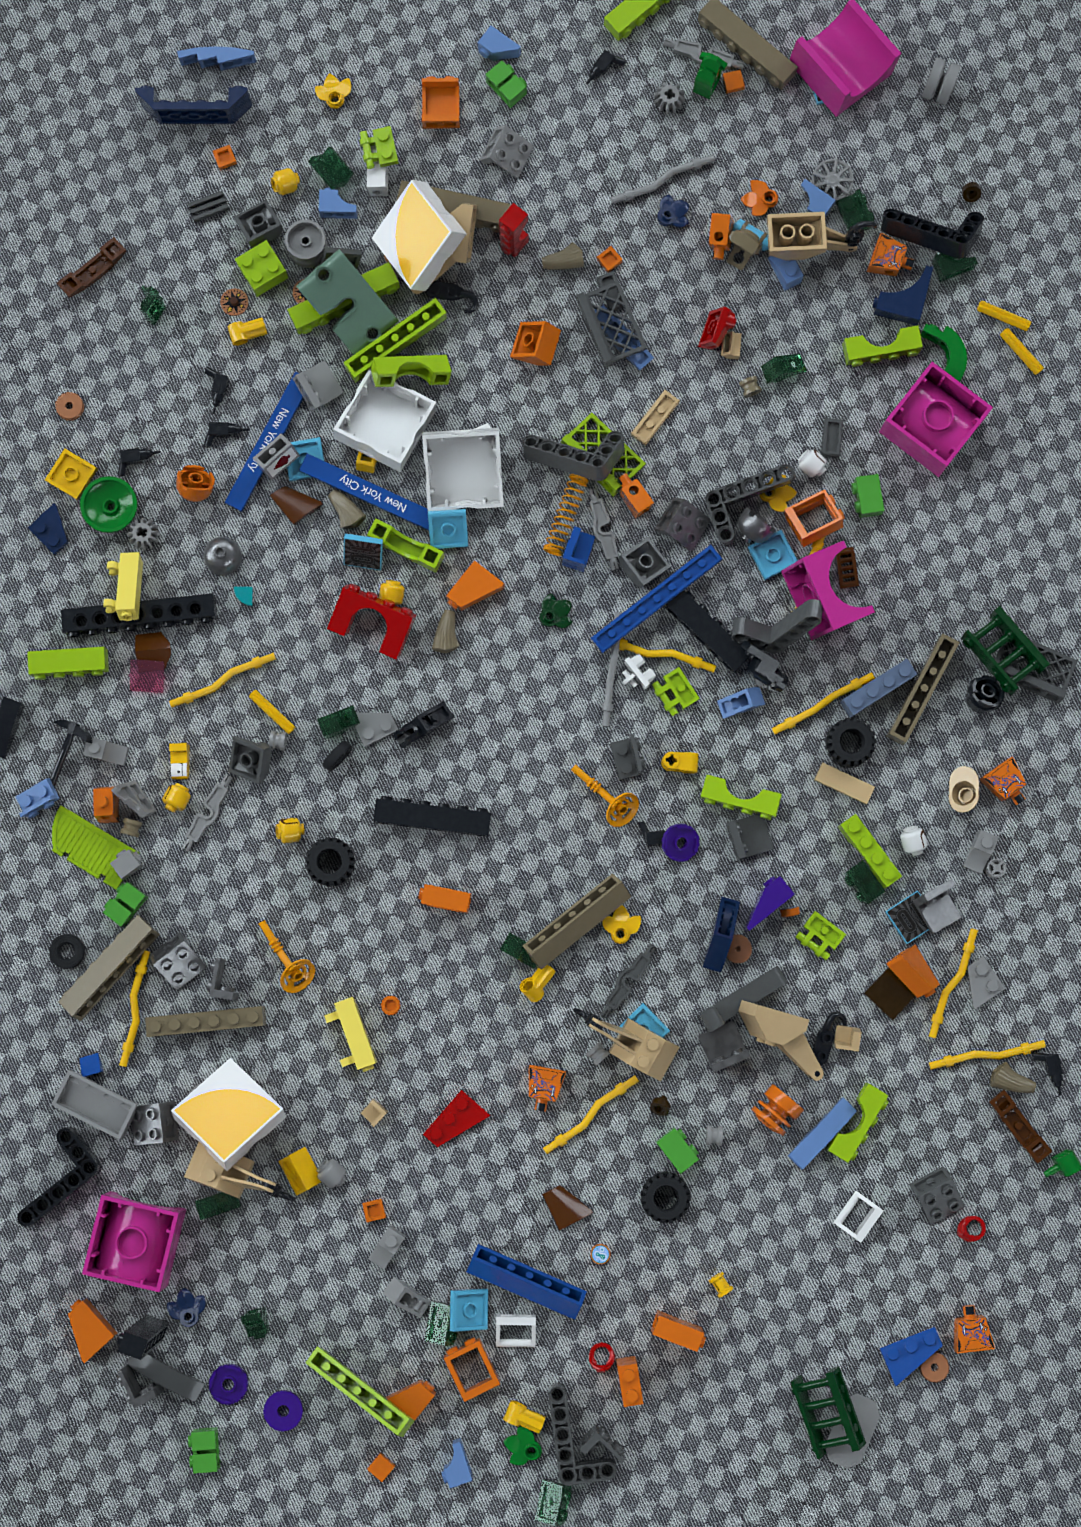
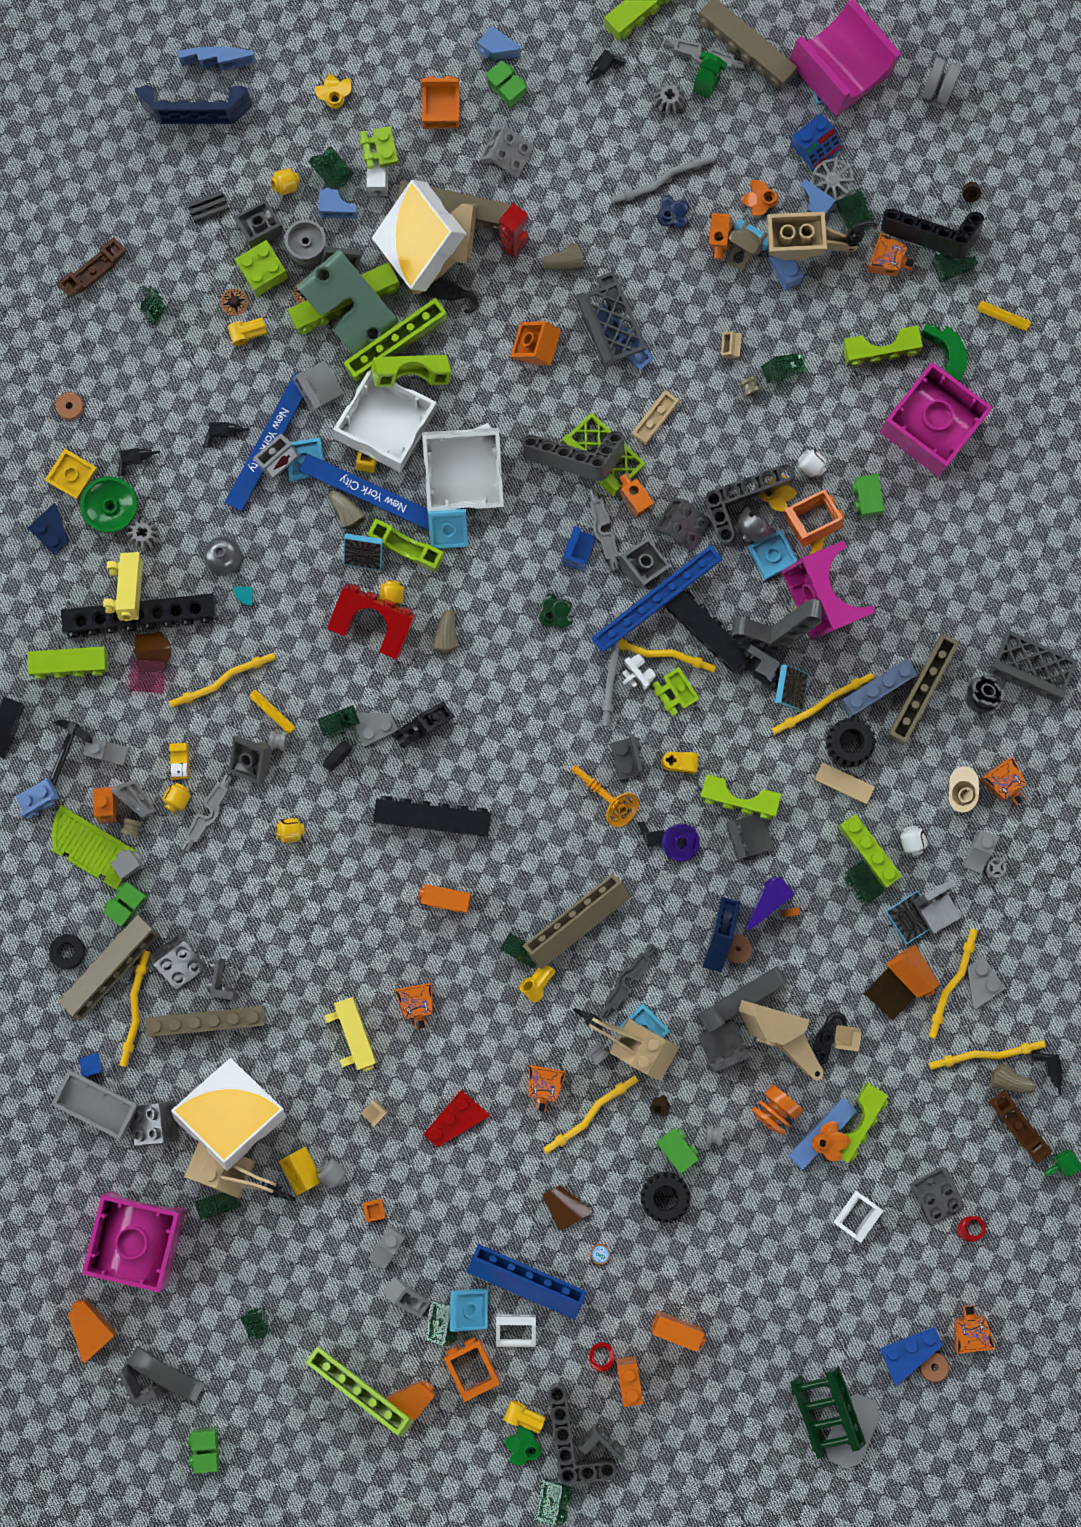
(65, 1182): black beam -> none
(142, 1337): black brick -> none
(186, 1304): dark blue plate -> none
(194, 483): orange cylinder -> none
(218, 388): black piece -> none
(224, 157): orange tile -> none
(224, 1395): dark purple tile -> none
(280, 1422): dark purple tile -> none
(291, 968): light orange dish -> none
(295, 504): reddish brown slope -> none
(313, 859): black tyre -> none
(381, 1467): orange tile -> none
(390, 1005): orange tile -> none
(416, 1003): none -> orange torso
(458, 1469): medium blue arch -> none
(473, 587): orange slope -> none
(548, 547): light orange piece -> none
(609, 259): orange tile -> none
(621, 922): yellow plate -> none
(716, 327): red slope -> none
(720, 1284): yellow bush -> none
(733, 81): orange tile -> none
(741, 702): medium blue arch -> none
(791, 687): none -> tile
(816, 141): none -> blue slope
(825, 931): lime plate -> none
(832, 437): dark grey tile -> none
(833, 1141): none -> orange plate
(843, 585): reddish brown slope -> none
(905, 304): dark blue arch -> none
(1013, 634): dark green fence -> none
(1023, 353): yellow axle -> none

